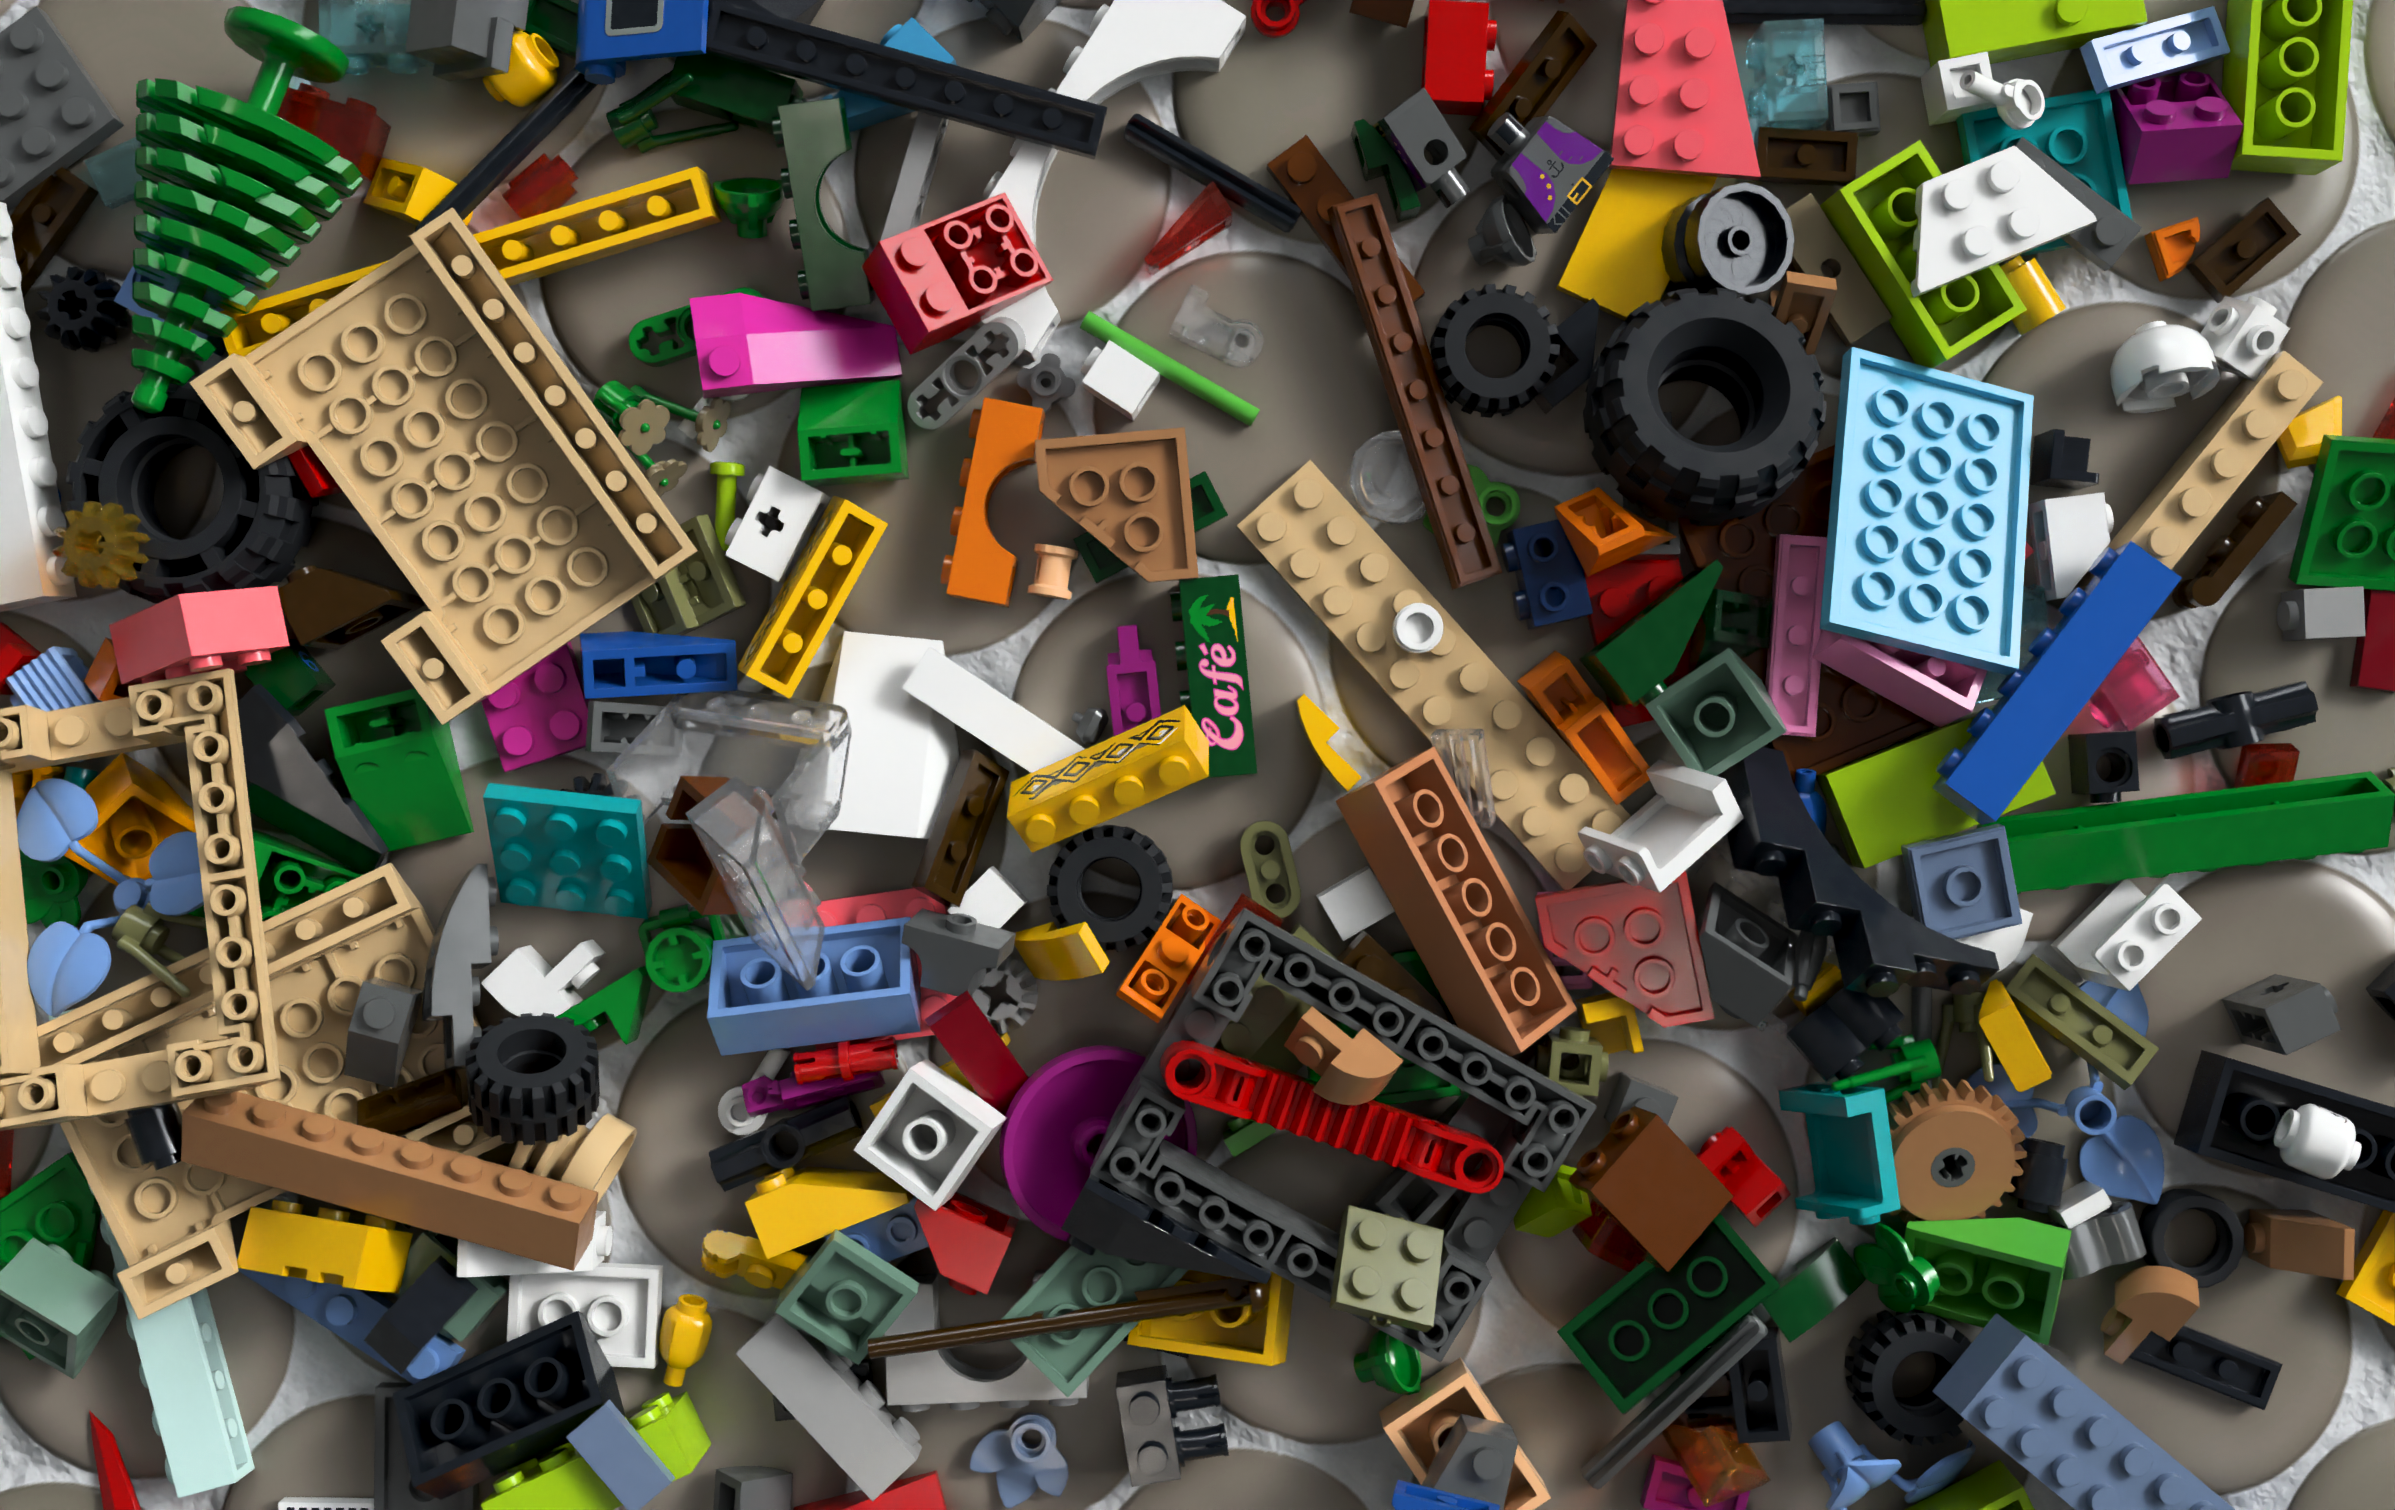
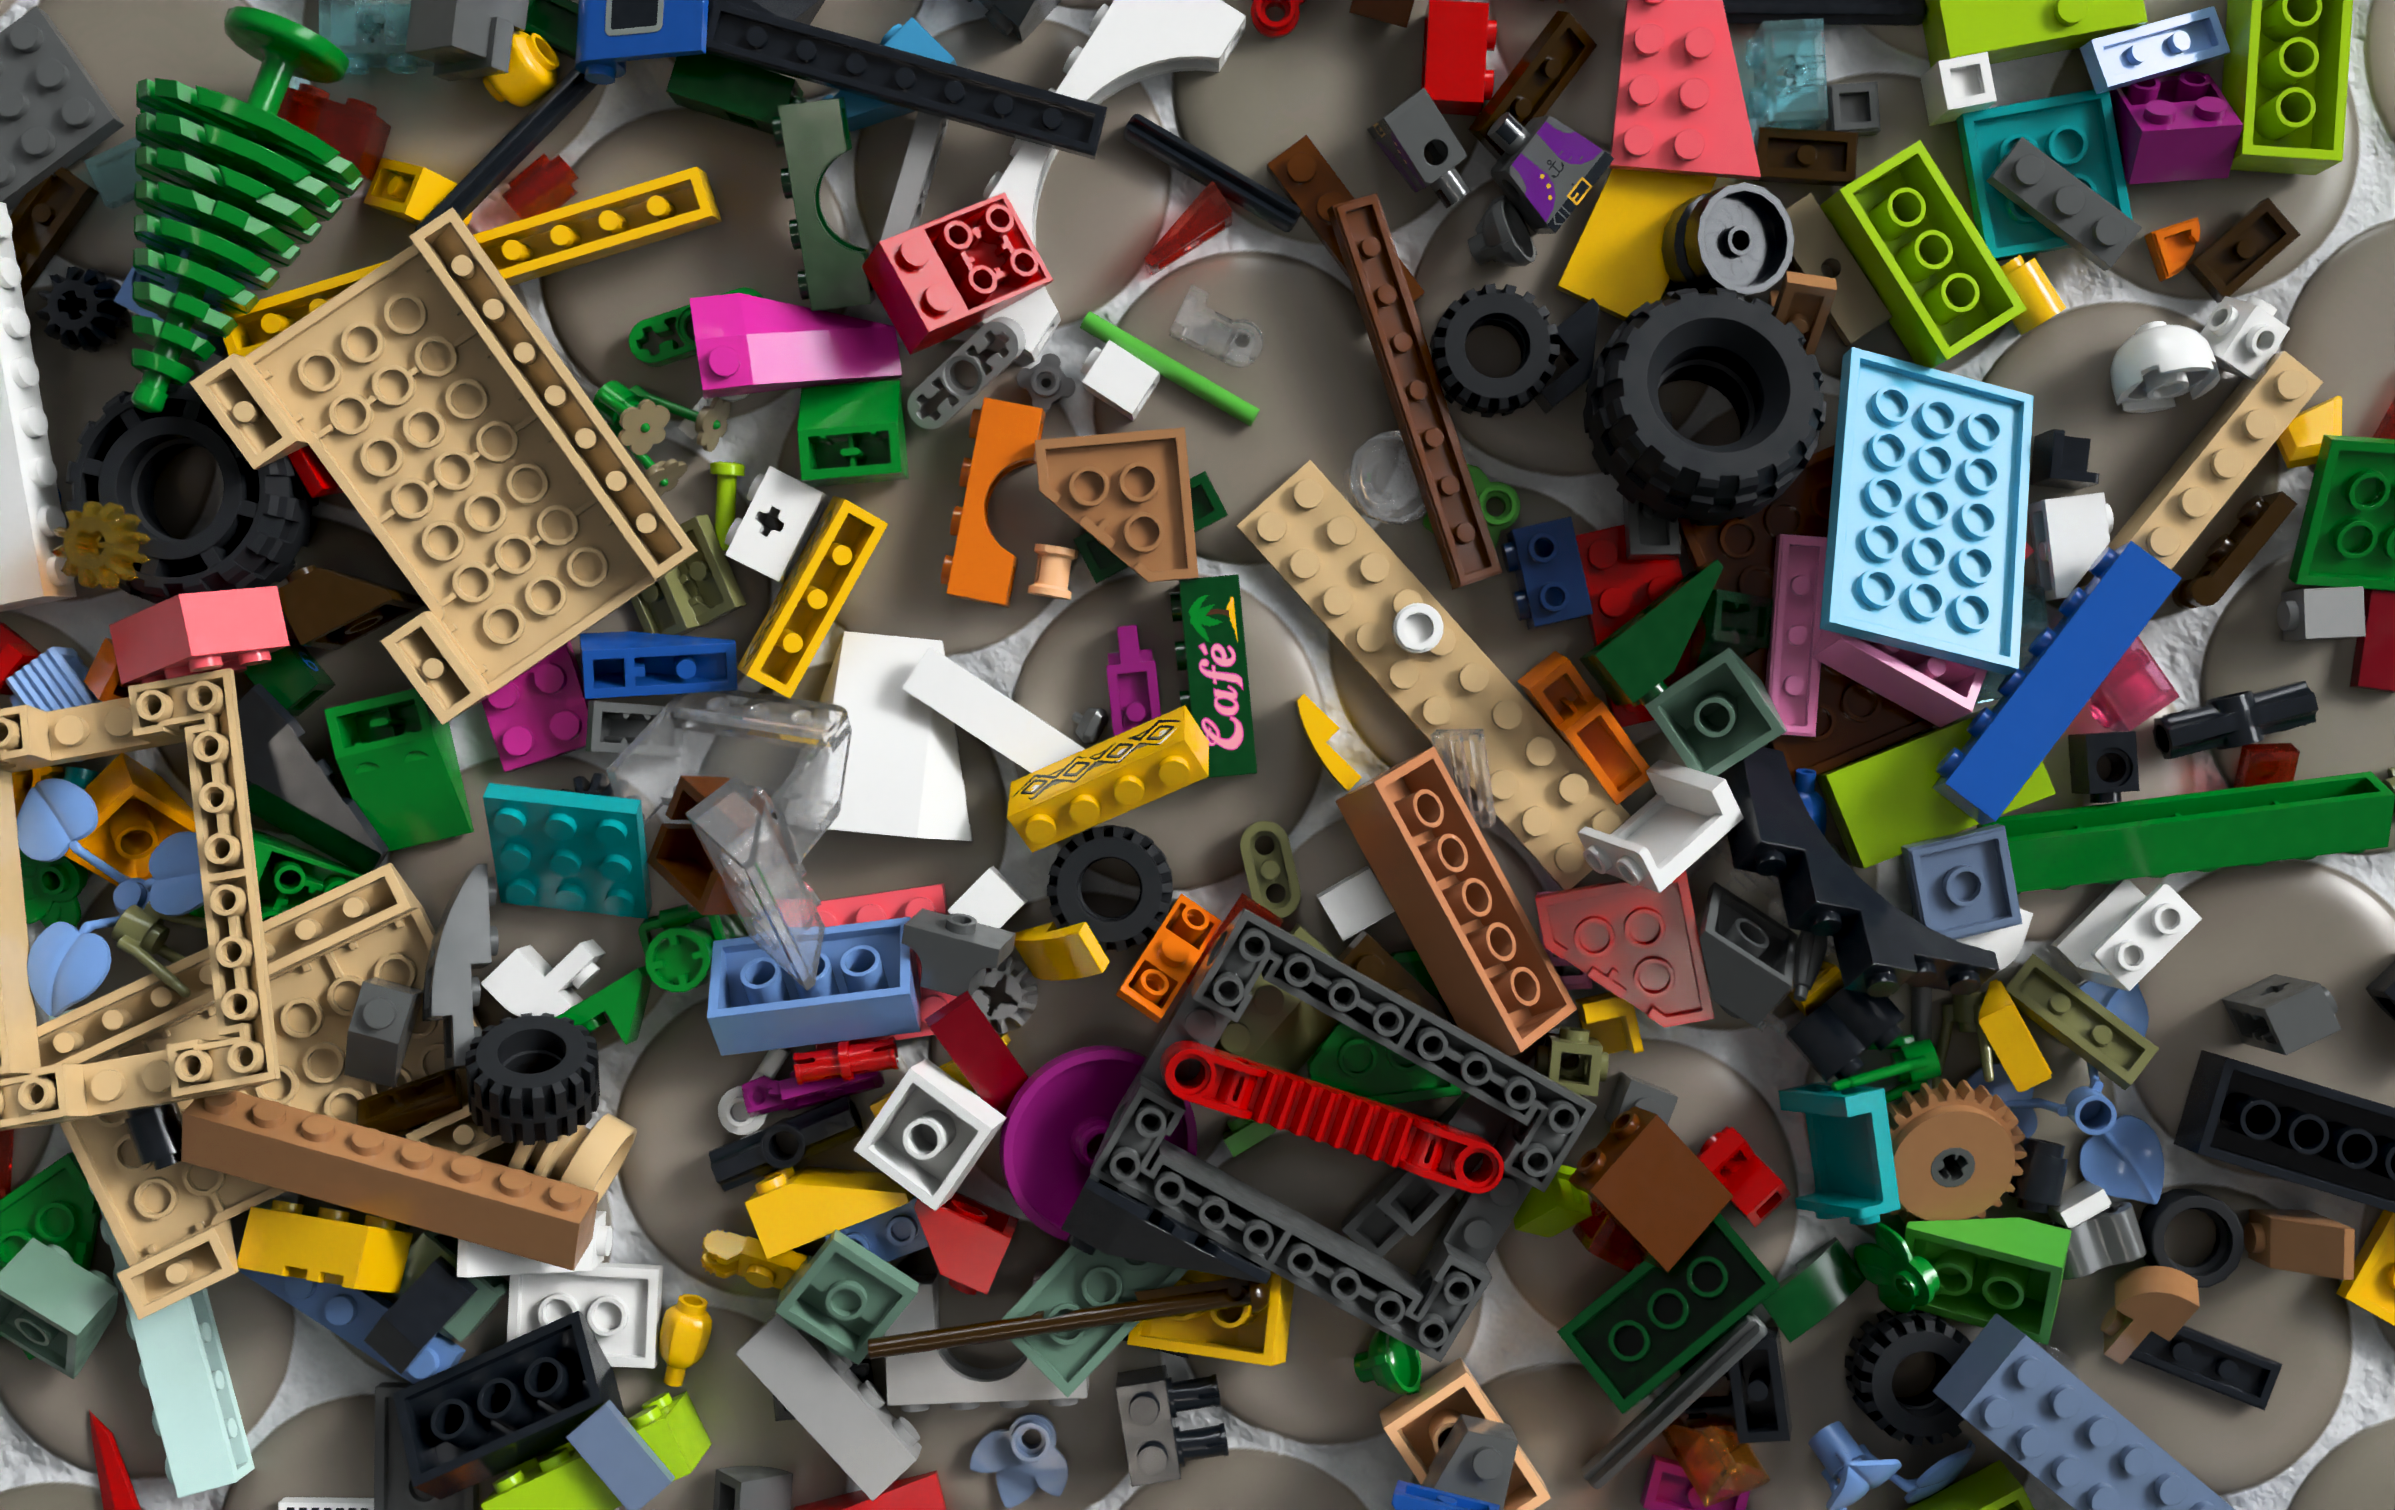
(635, 120): dark green plant -> none
(749, 203): green piece -> none
(960, 828): dark brown plate -> none
(1349, 1068): medium nougat brick -> none
(1380, 160): dark green slope -> none
(1387, 1269): plate -> none
(1605, 531): orange slope -> none
(1988, 216): white wing -> none
(2017, 100): white plate -> none
(2317, 1141): white head -> none

